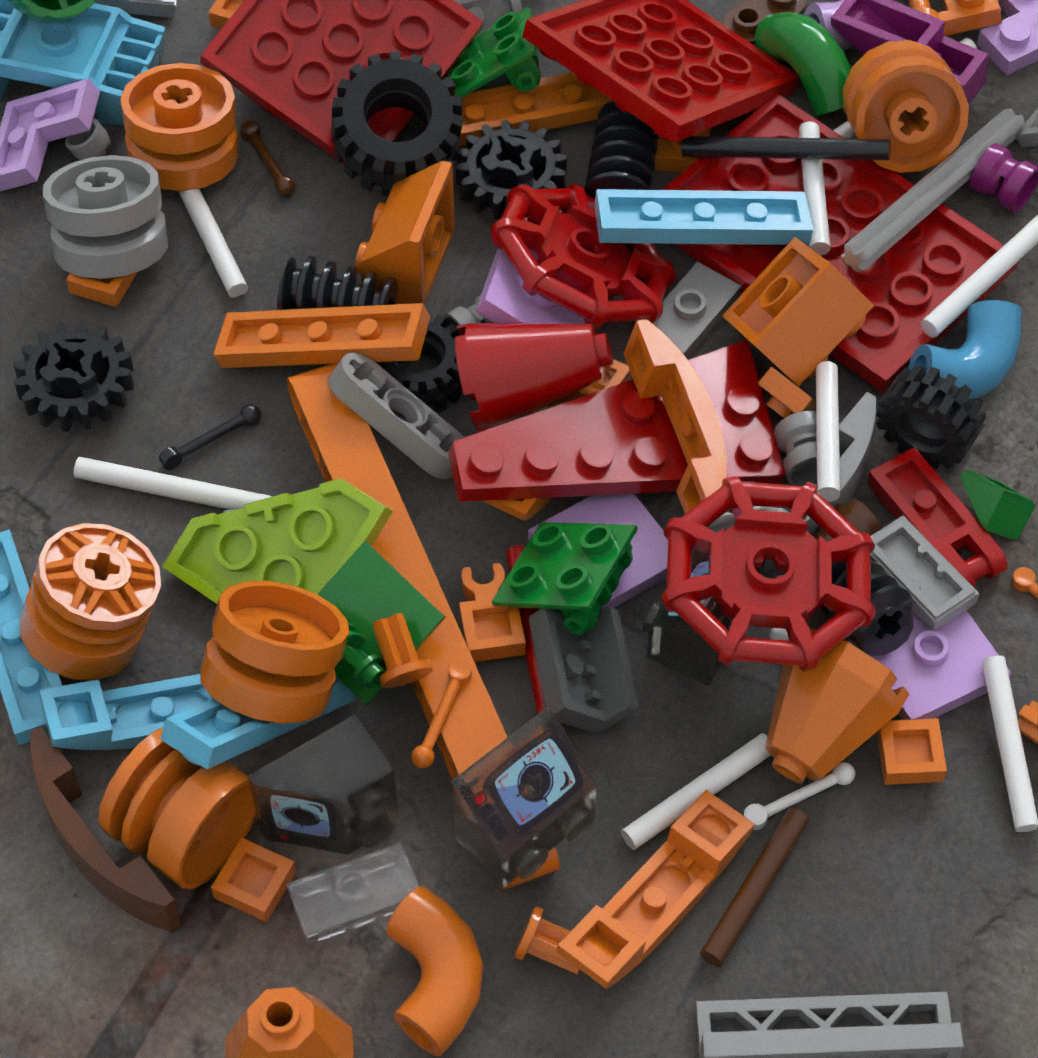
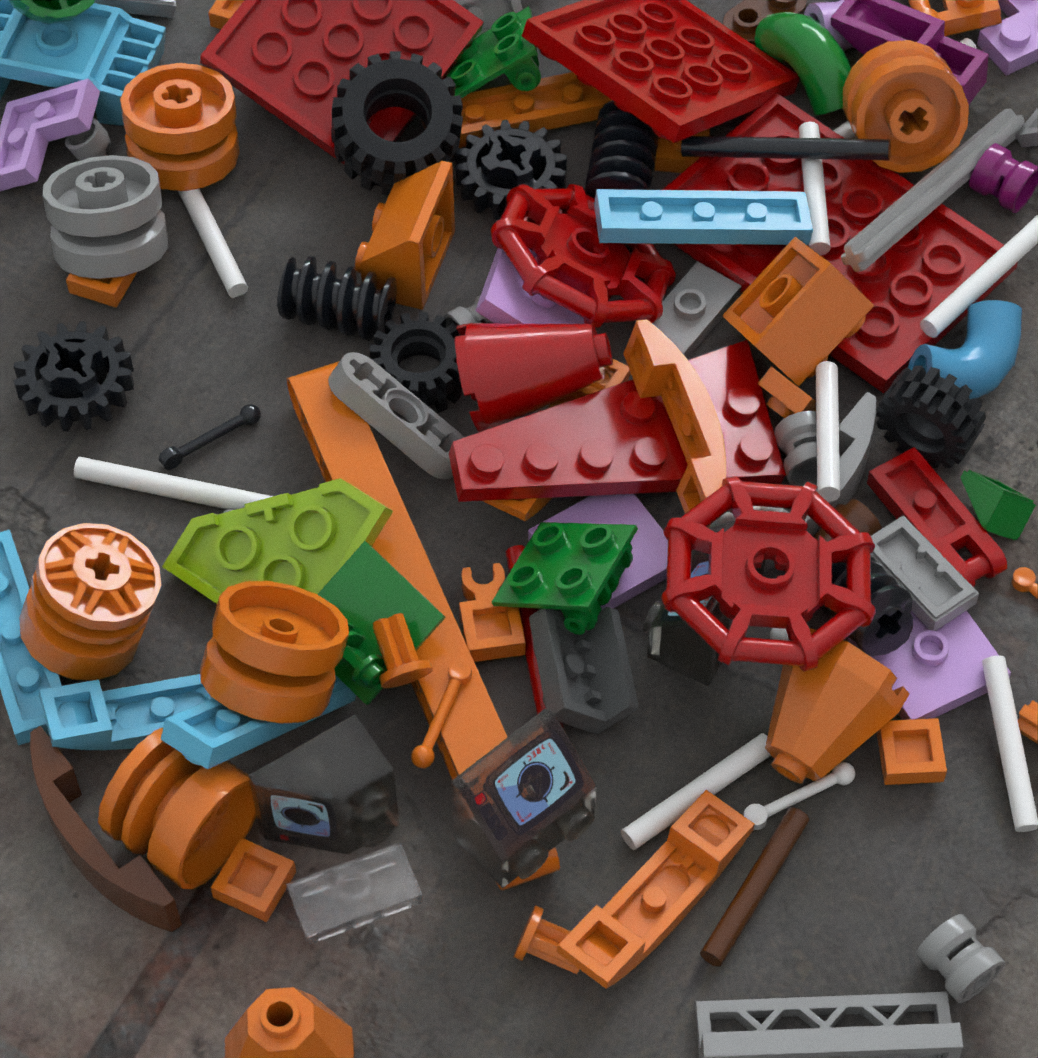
(251, 132): reddish brown hinge -> none
(322, 335): orange plate -> none
(448, 965): orange cylinder -> none
(960, 958): none -> light grey wheel

